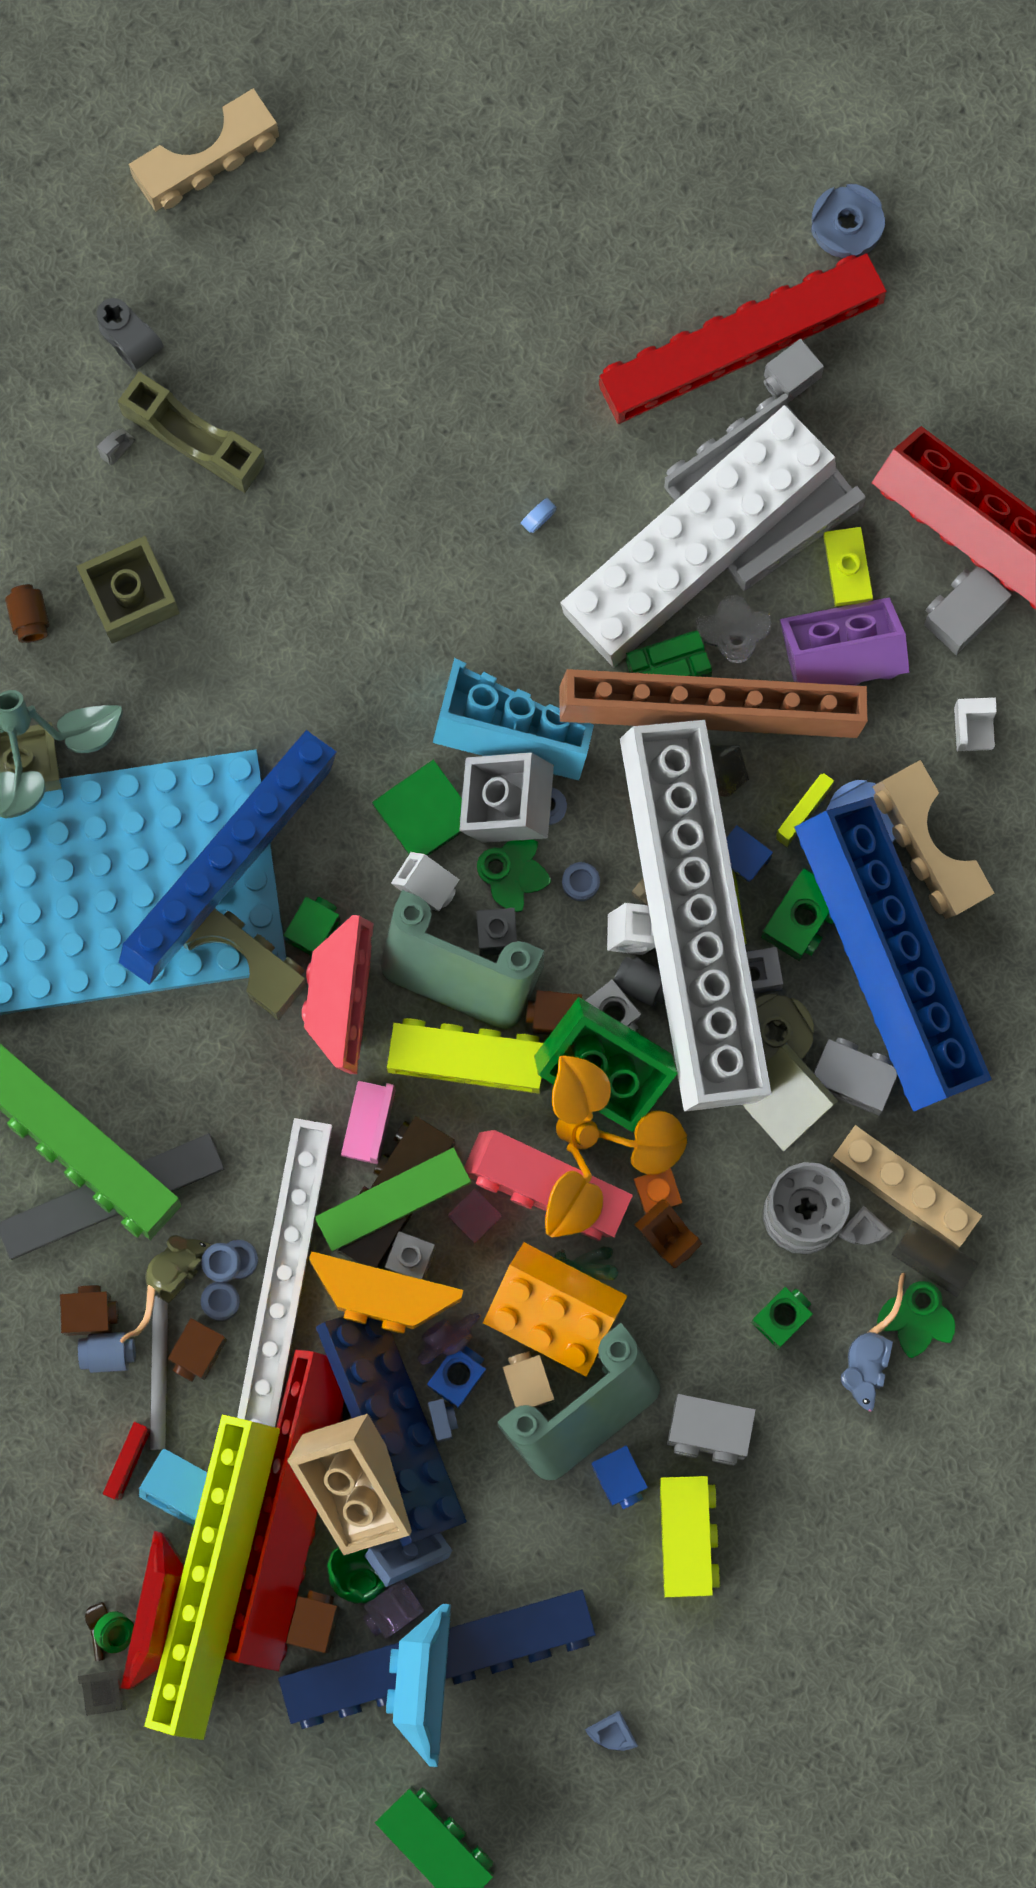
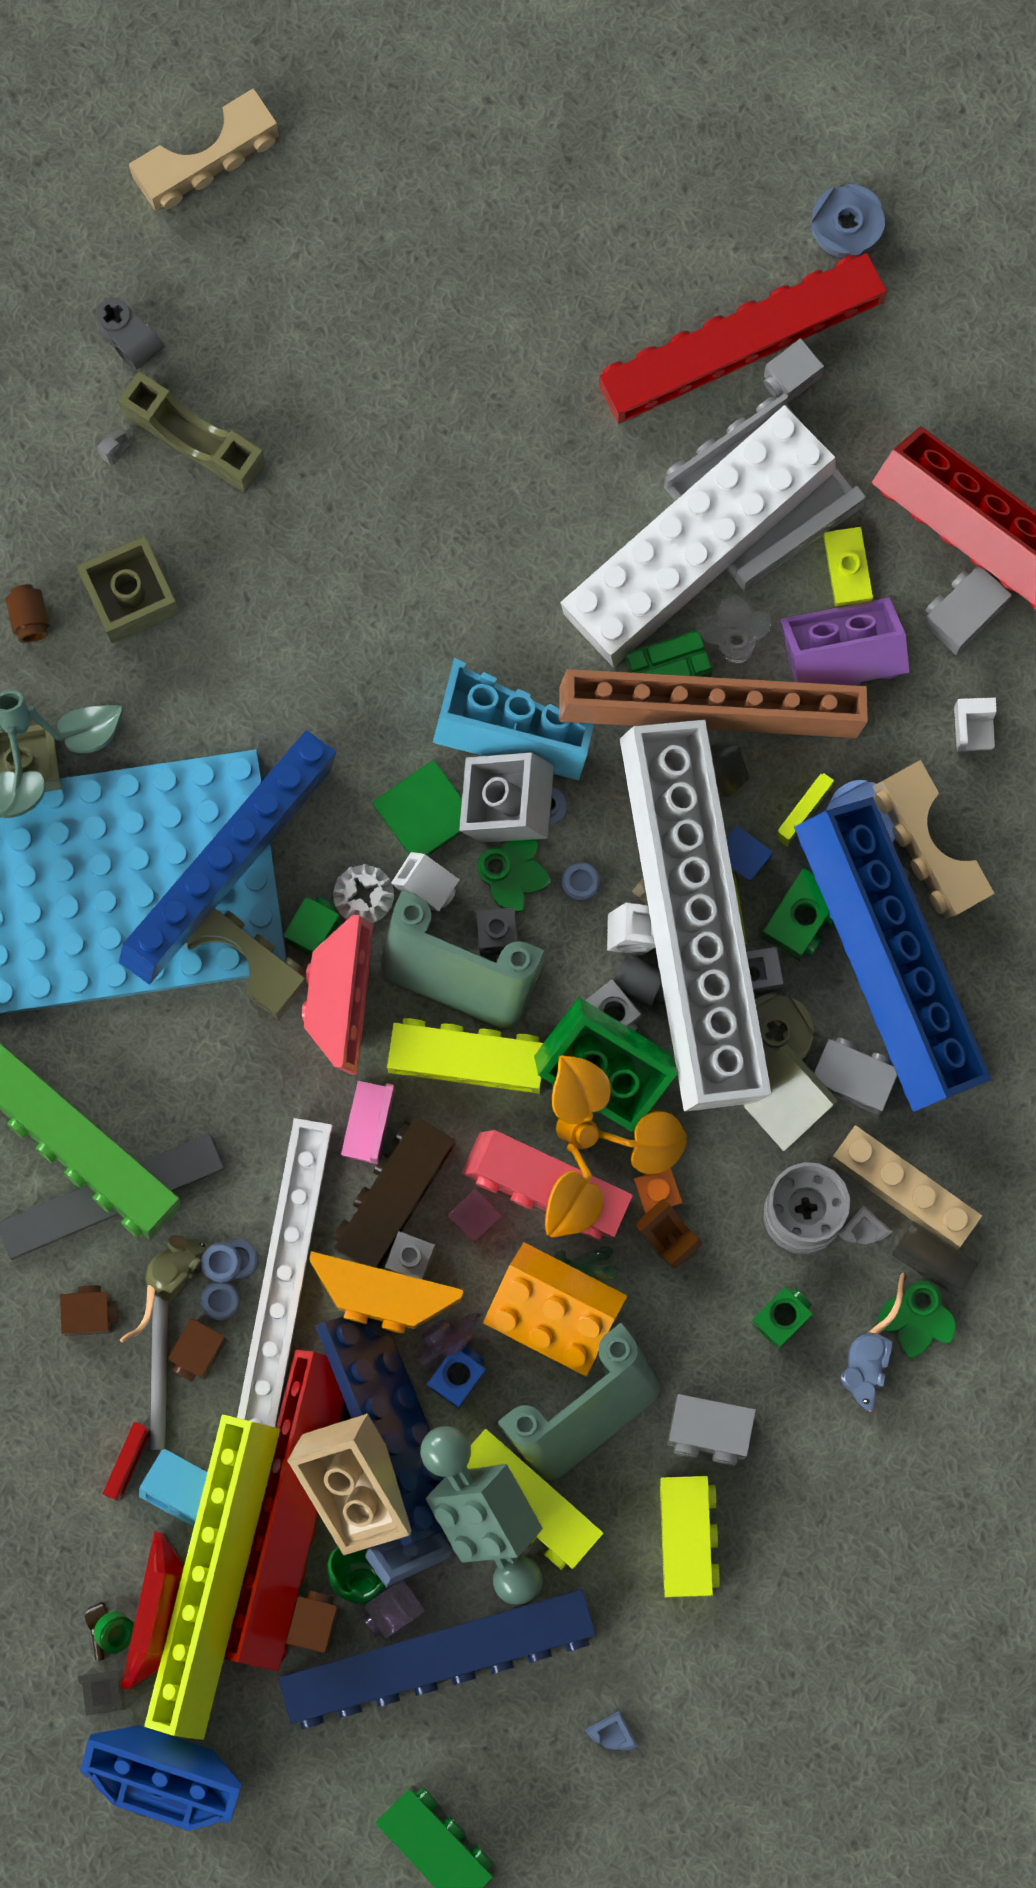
(105, 1352): sand blue brick -> none
(161, 1777): none -> blue wedge
(368, 876): none -> white gear
(393, 1199): bright green tile -> none
(421, 1683): medium azure wedge -> none
(443, 1420): sand blue plate -> none
(483, 1514): none -> sand green brick
(528, 1381): tan brick -> none
(539, 515): light blue tile -> none
(548, 1010): reddish brown brick -> none
(564, 1529): none -> neon yellow brick
(620, 1478): blue brick -> none

